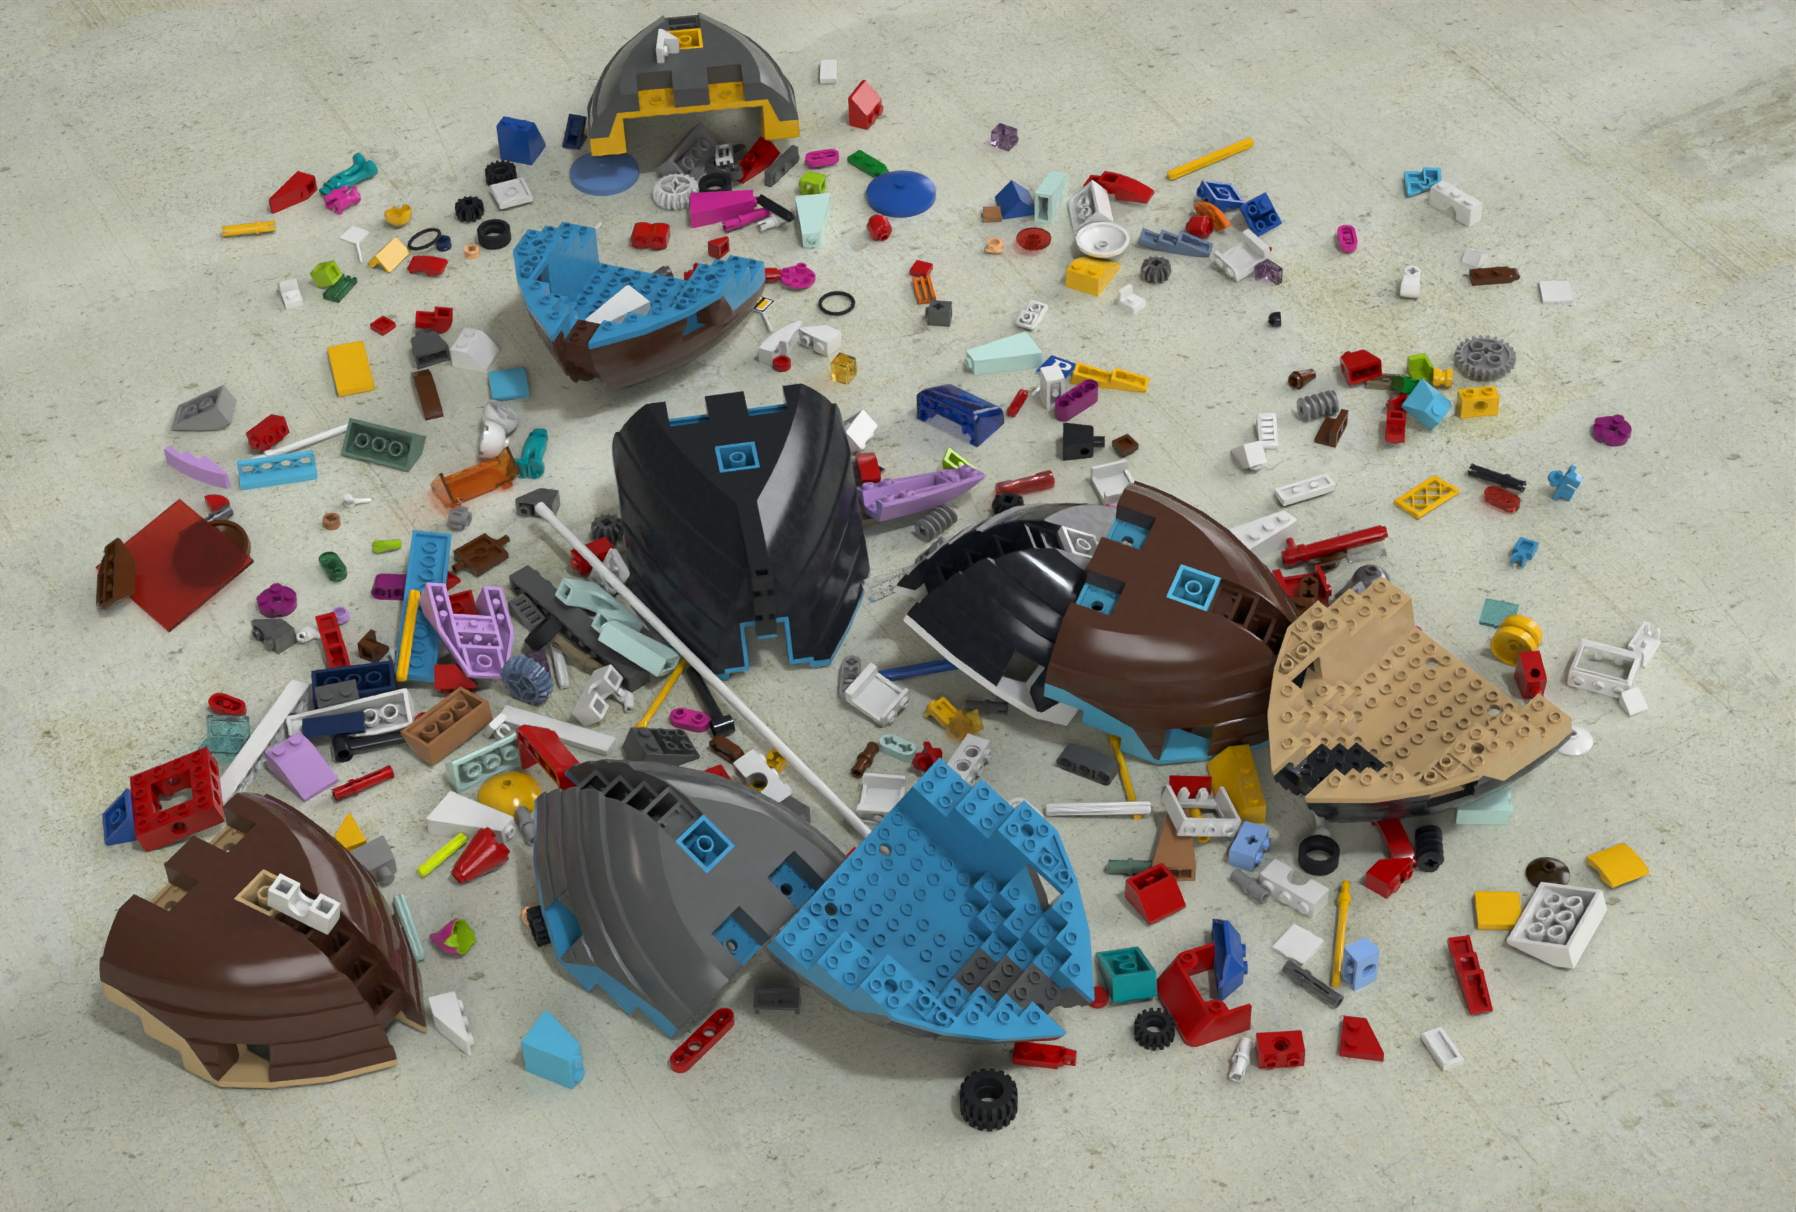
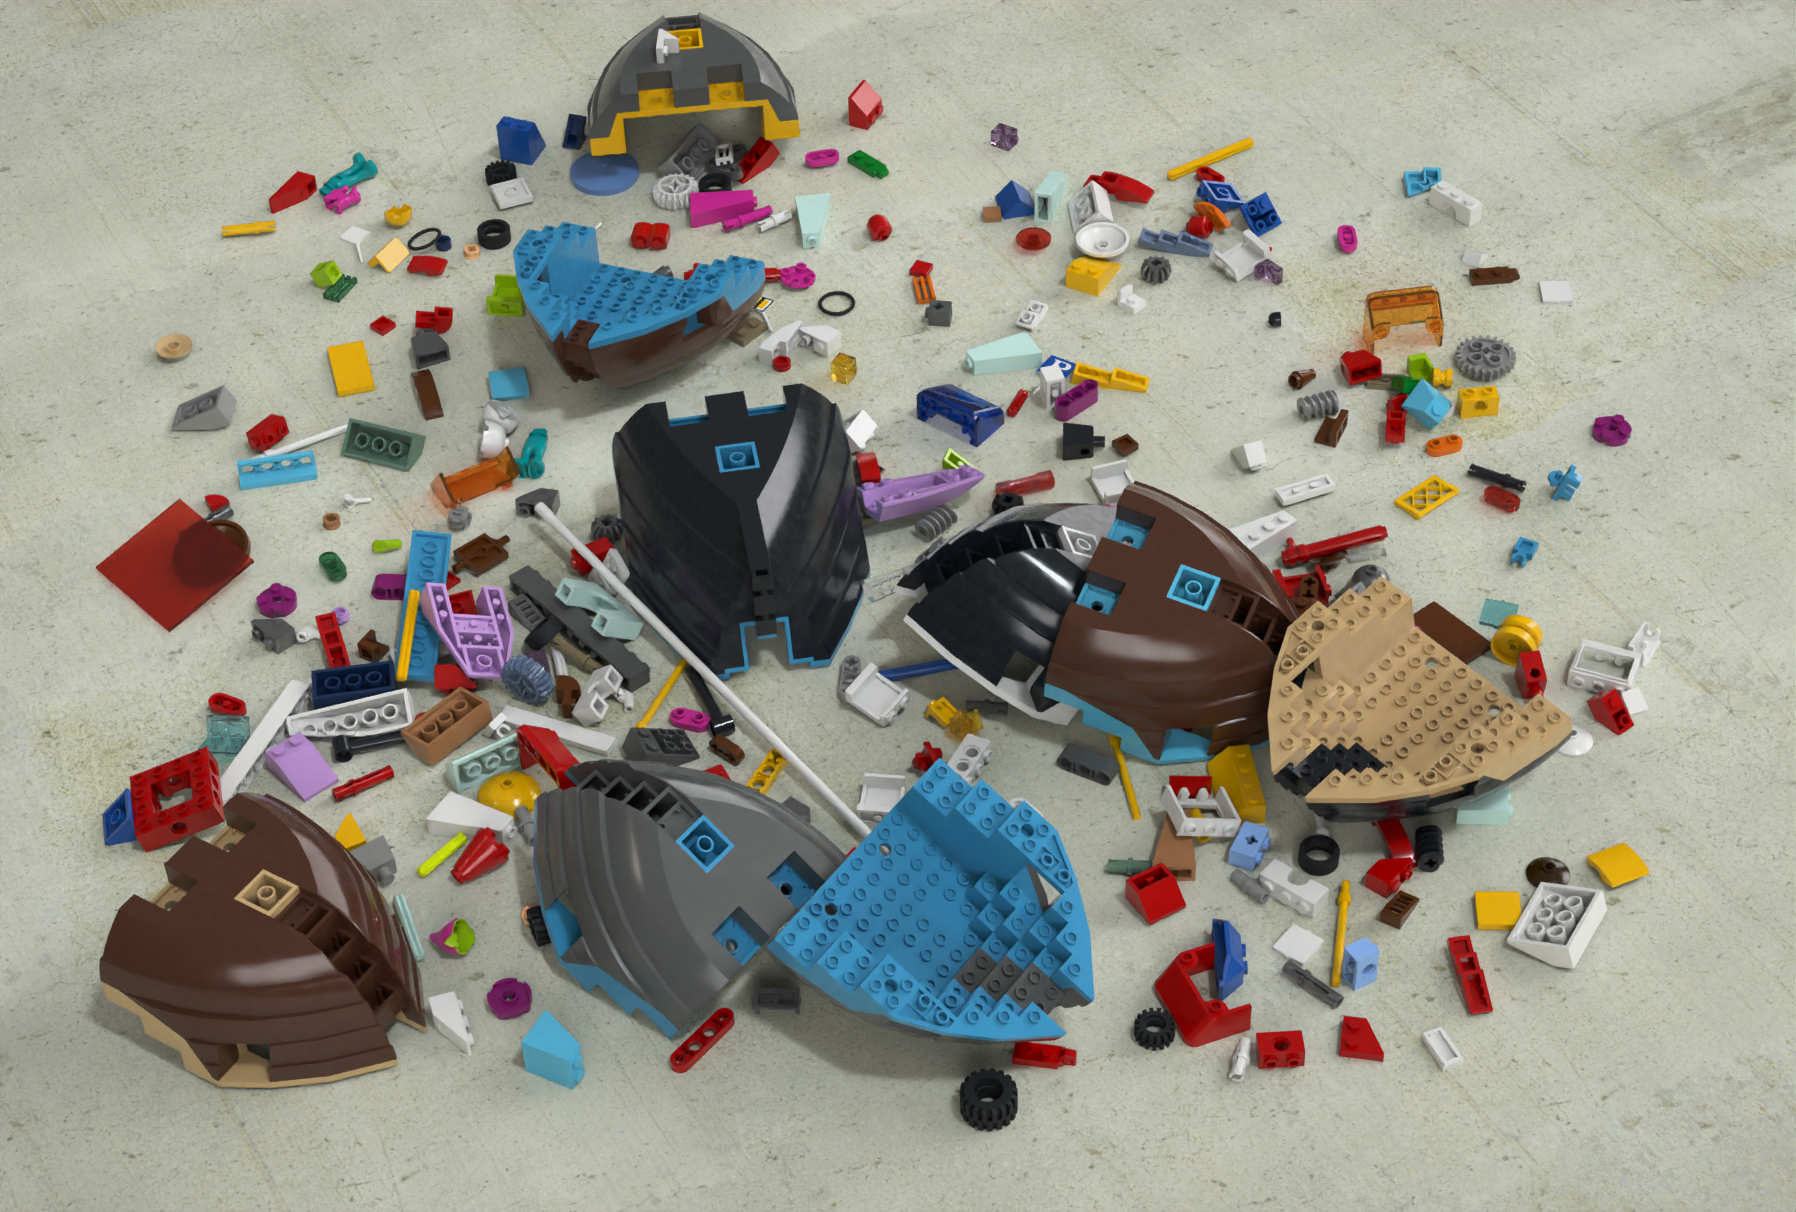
(115, 575): reddish brown wedge -> none
(173, 346): none -> tan dish
(199, 469): lavender slope -> none
(288, 898): white arch -> none
(290, 293): white slope -> none
(334, 725): dark blue tile -> none
(336, 693): dark grey plate -> none
(469, 209): black gear -> none
(474, 351): white slope -> none
(506, 297): none -> lime panel
(512, 1008): none -> magenta plate
(567, 694): none -> reddish brown brick
(619, 305): white slope -> none
(639, 648): light aqua slope -> none
(718, 247): red slope -> none
(747, 331): none -> dark tan plate
(754, 768): white arch -> none
(775, 208): black axle -> none
(781, 166): dark grey plate -> none
(812, 183): lime brick -> none
(828, 72): white tile -> none
(865, 759): reddish brown pin -> none
(897, 747): light aqua beam -> none
(901, 194): blue dish -> none
(994, 246): light nougat plate -> none
(1098, 808): white axle -> none
(1101, 997): red tile -> none
(1127, 974): teal slope -> none
(1209, 174): none -> red beam
(1267, 430): white slope -> none
(1394, 919): none -> reddish brown slope
(1399, 308): none -> clear orange windscreen
(1411, 282): white piece -> none
(1444, 445): none -> orange plate
(1451, 633): none -> reddish brown tile
(1610, 711): none -> red slope

